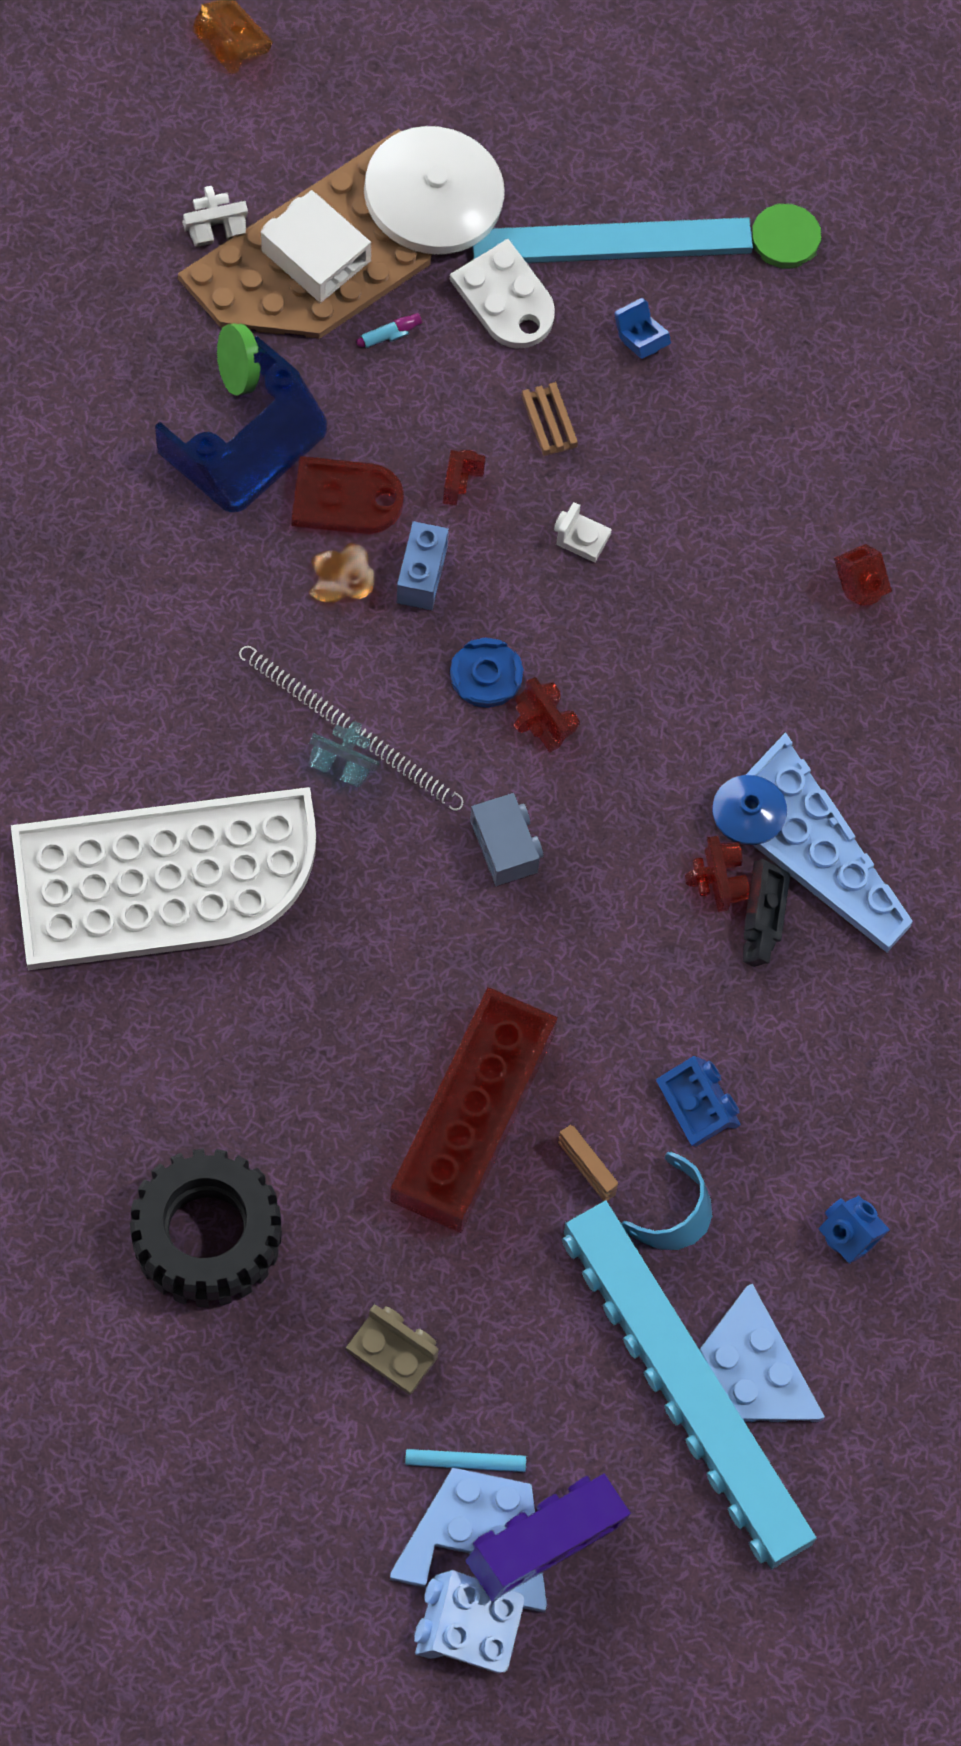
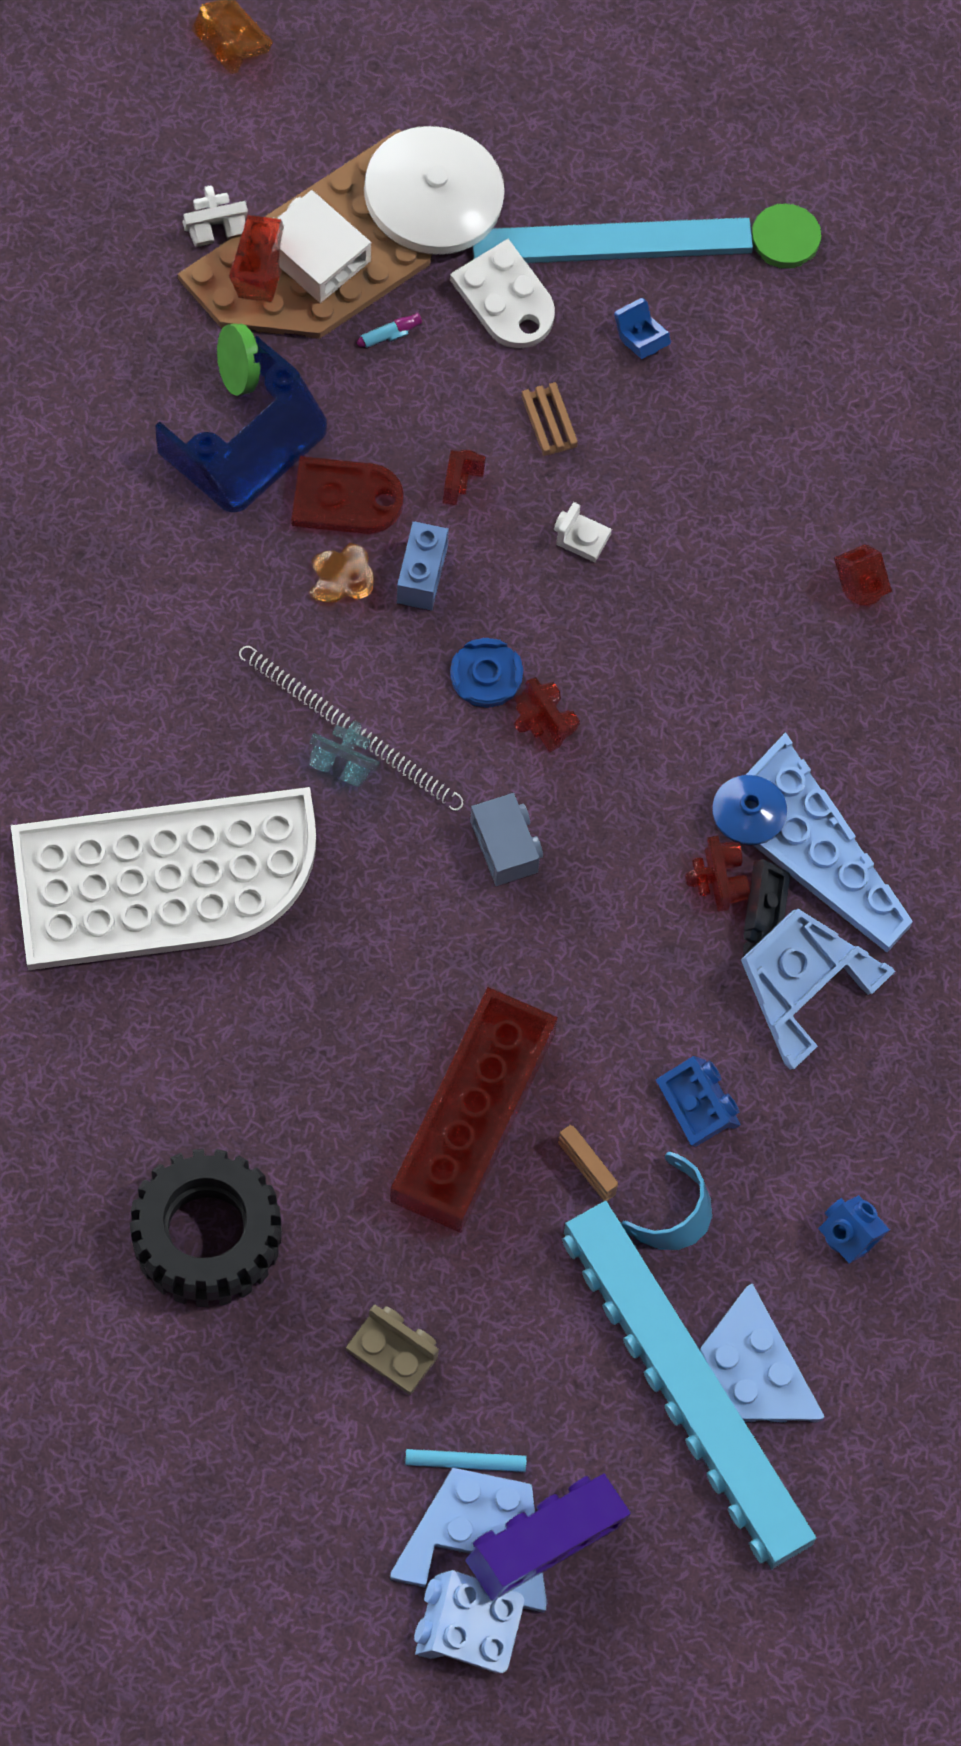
(256, 262): none -> clear red arch
(794, 966): none -> light blue wing

